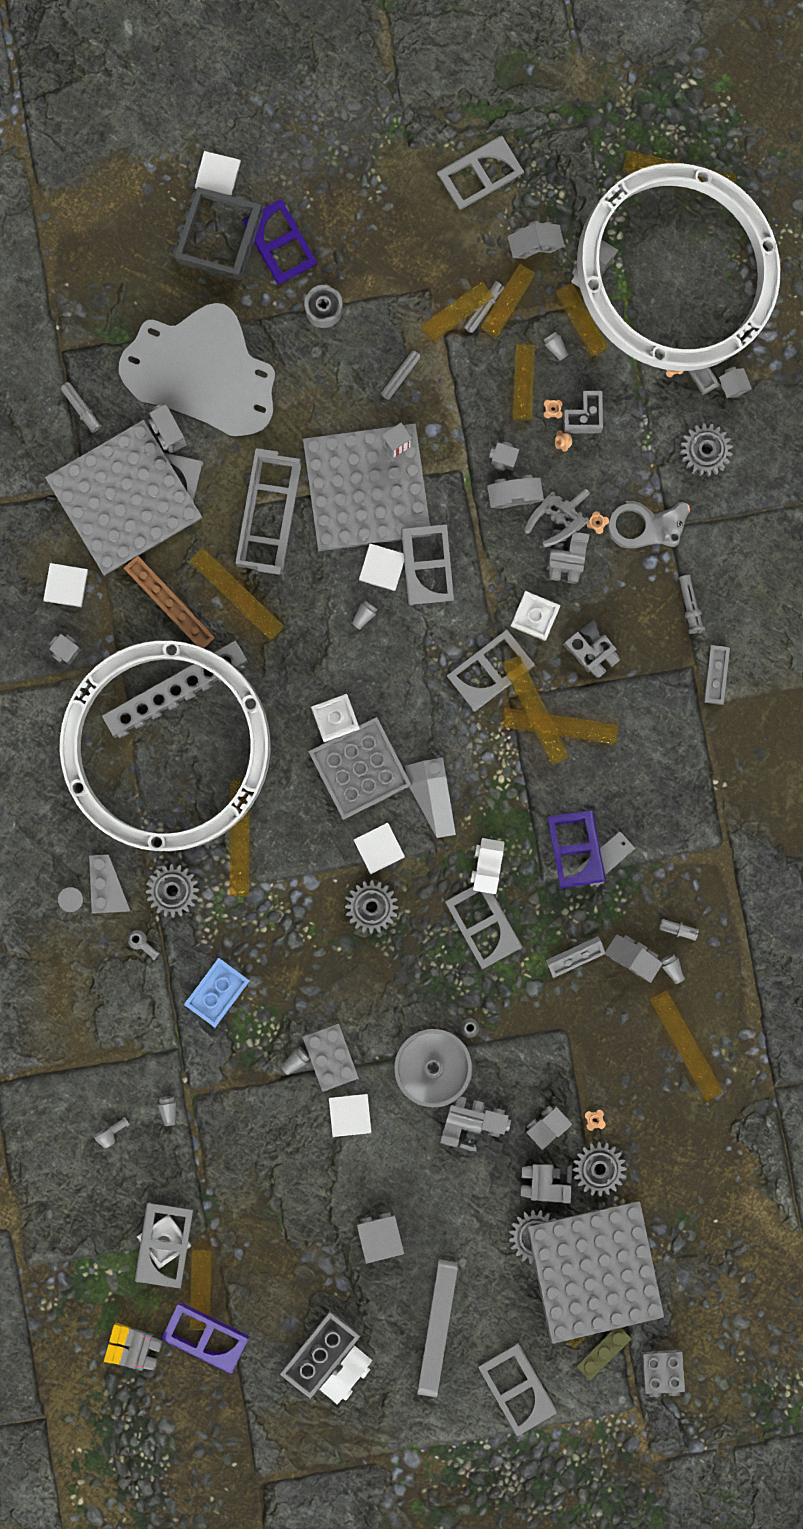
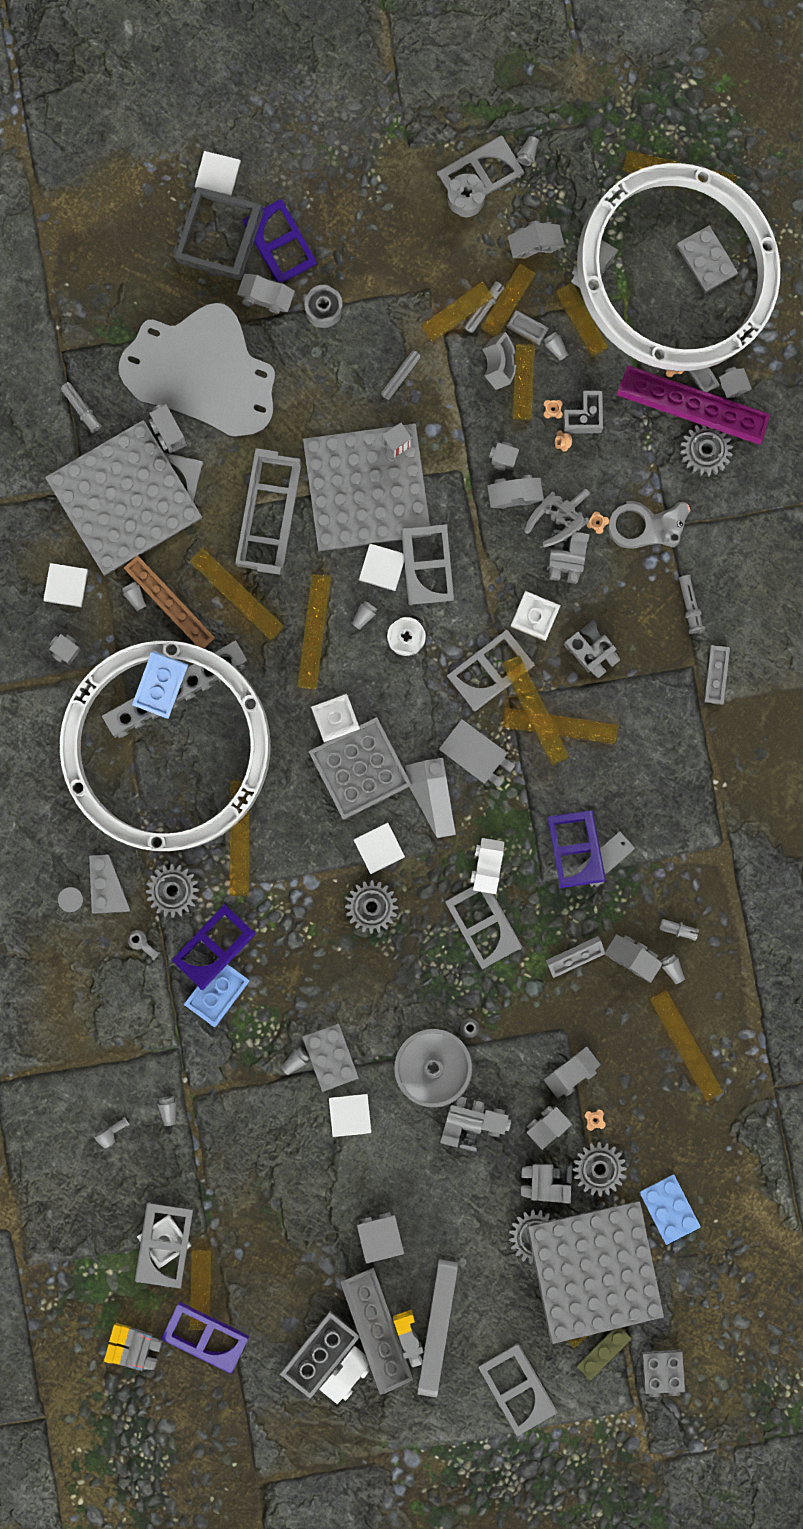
(134, 596): none -> light grey cone
(160, 684): none -> light blue plate
(204, 975): none -> dark purple window
(265, 293): none -> light grey brick
(314, 631): none -> clear yellow plate
(376, 1331): none -> light grey plate
(402, 626): none -> white plate
(409, 1340): none -> light grey hips
(469, 185): none -> light grey brick
(475, 753): none -> light grey tile
(500, 361): none -> light grey brick
(527, 327): none -> light grey tile
(528, 151): none -> light grey cone
(572, 1072): none -> light grey brick
(669, 1209): none -> light blue plate
(693, 404): none -> magenta plate
(707, 259): none -> light grey plate

